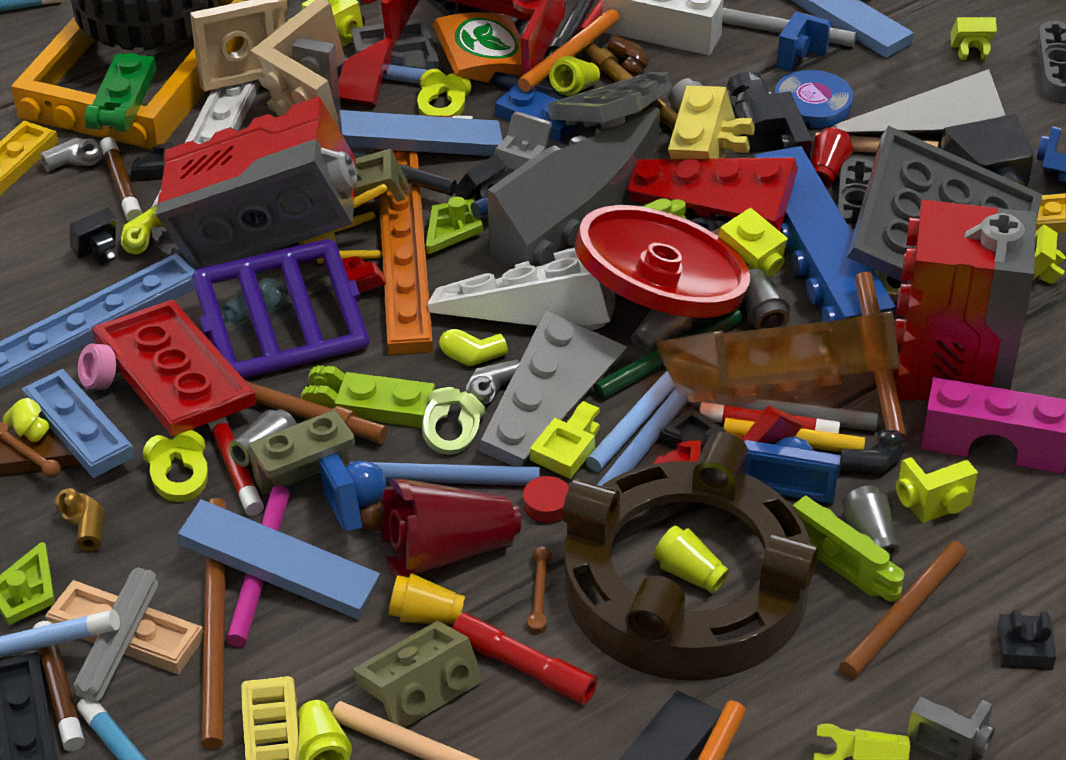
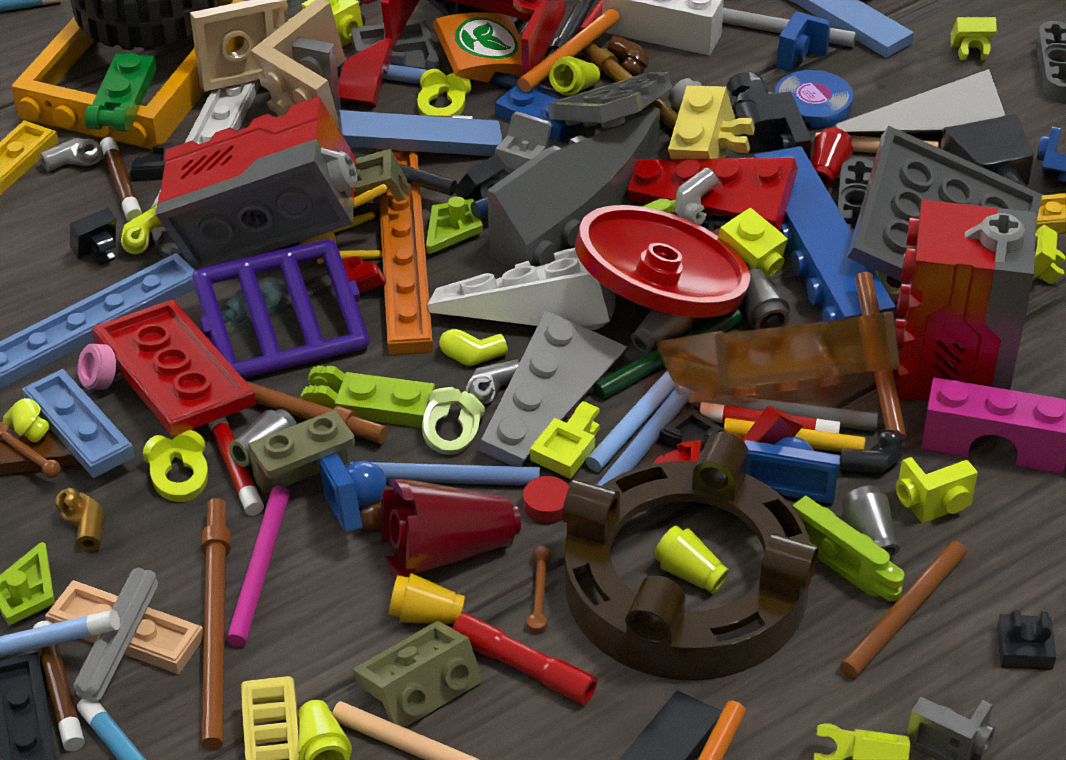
(278, 559): medium blue tile -> none
(689, 195): none -> light grey arm

